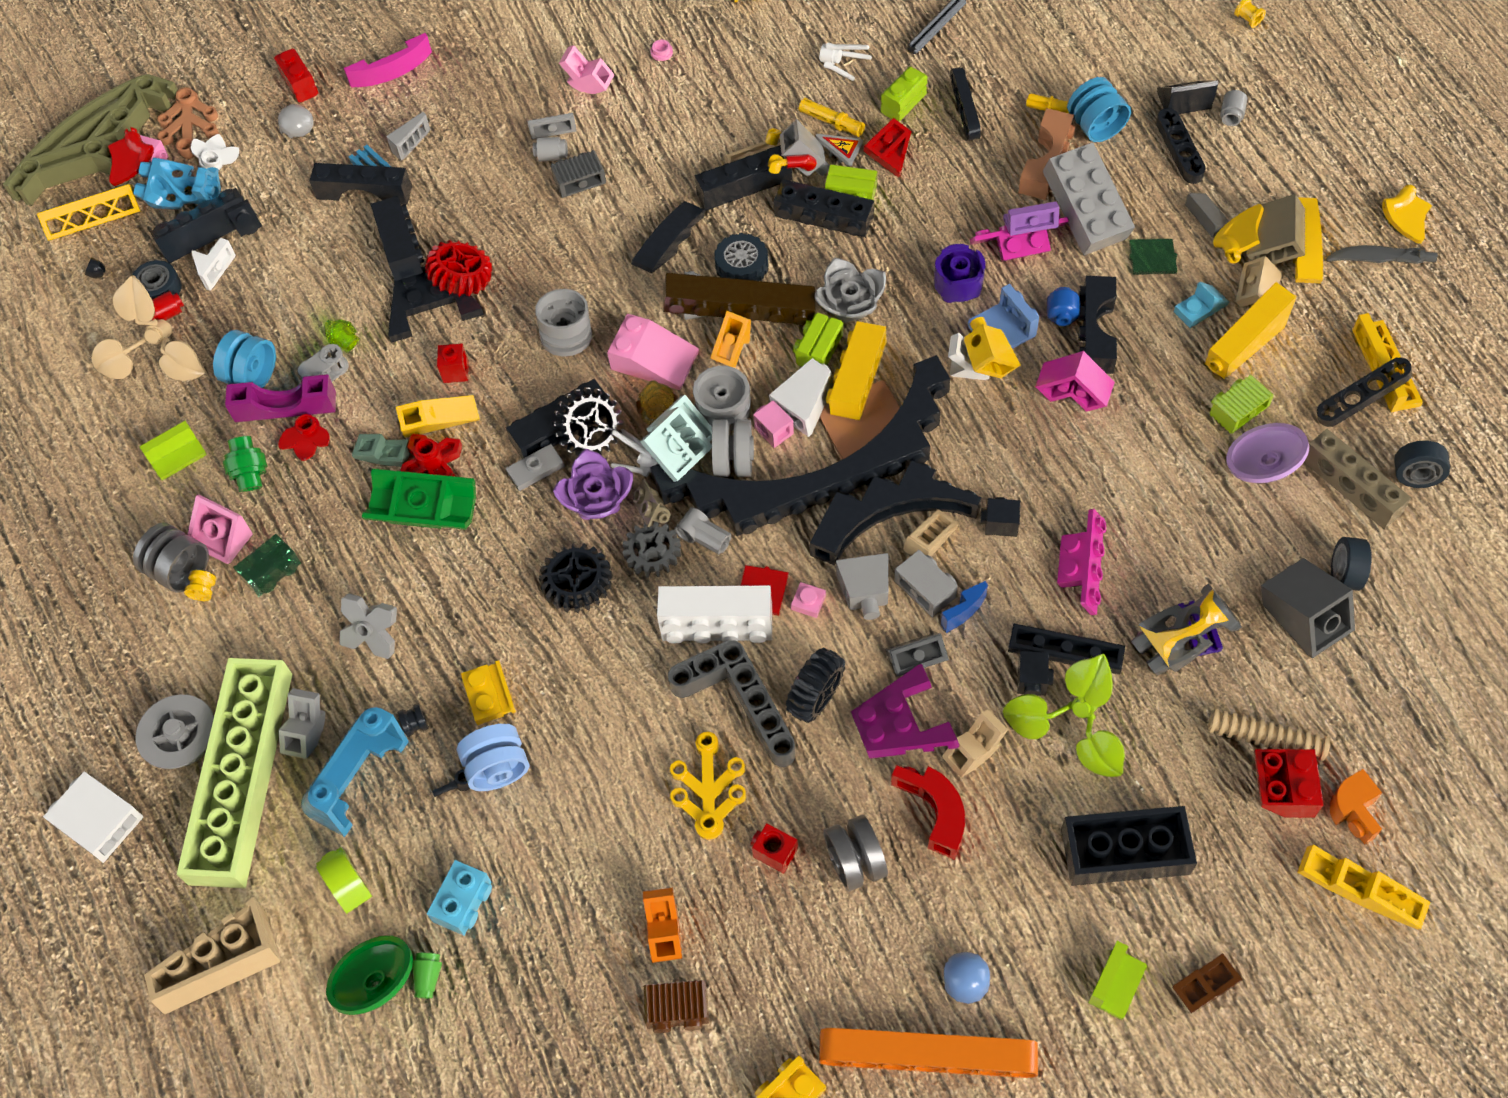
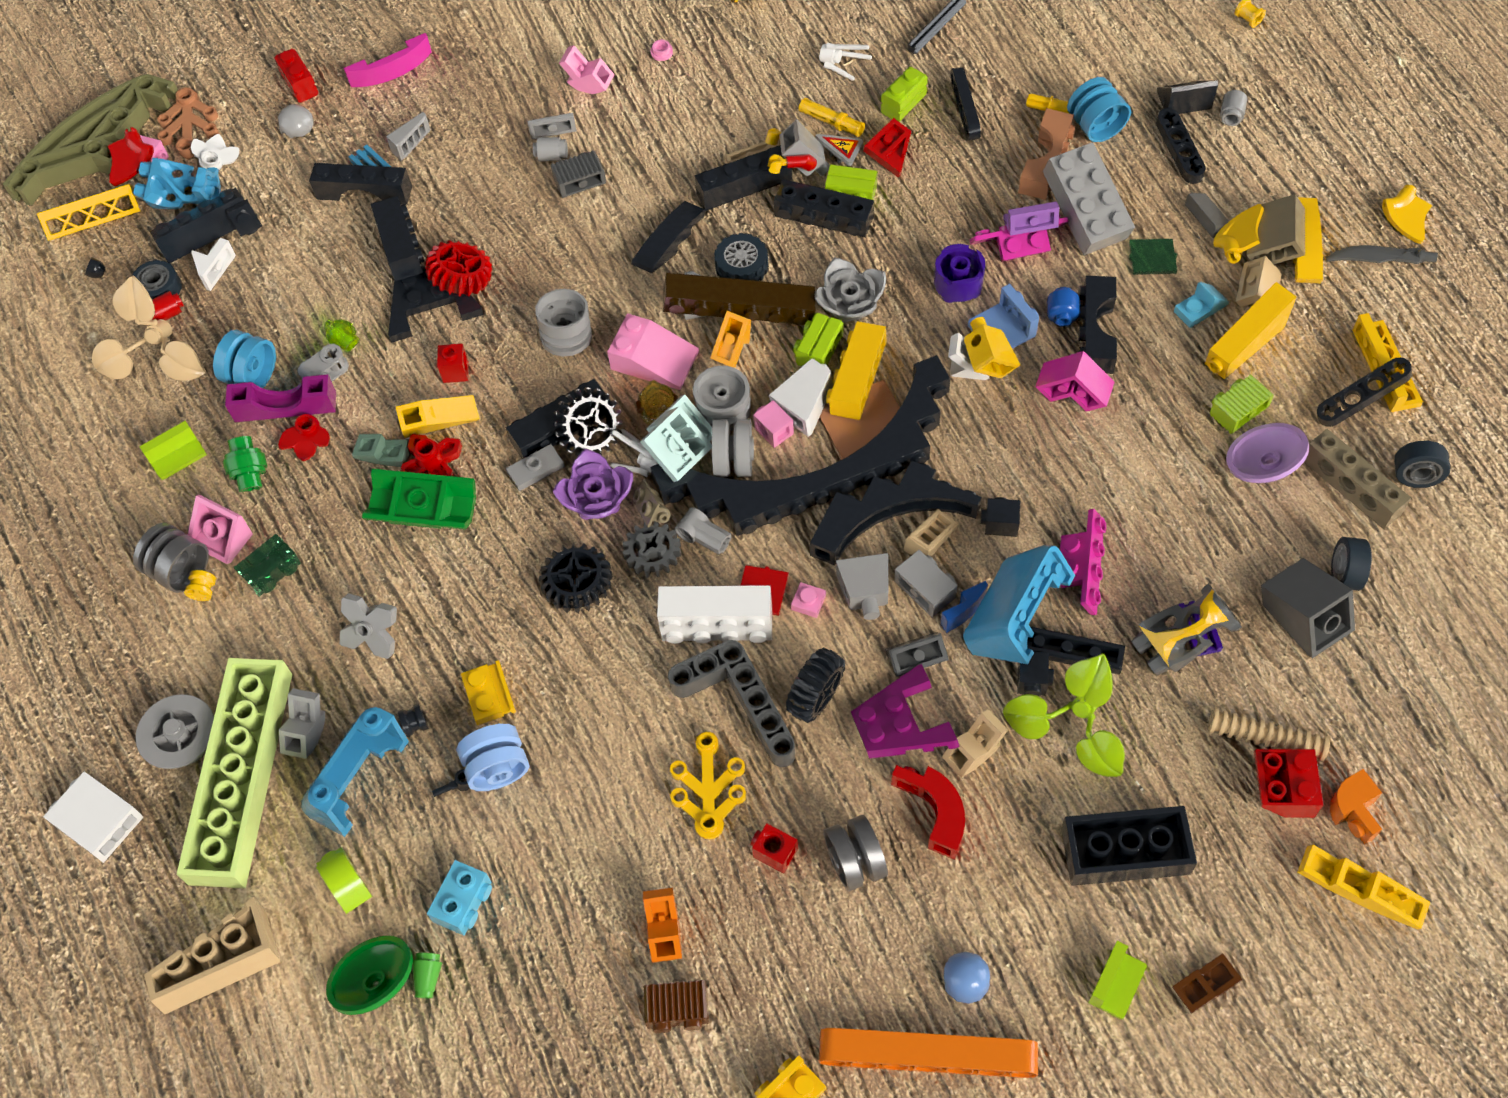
(1004, 614): none -> dark azure windscreen

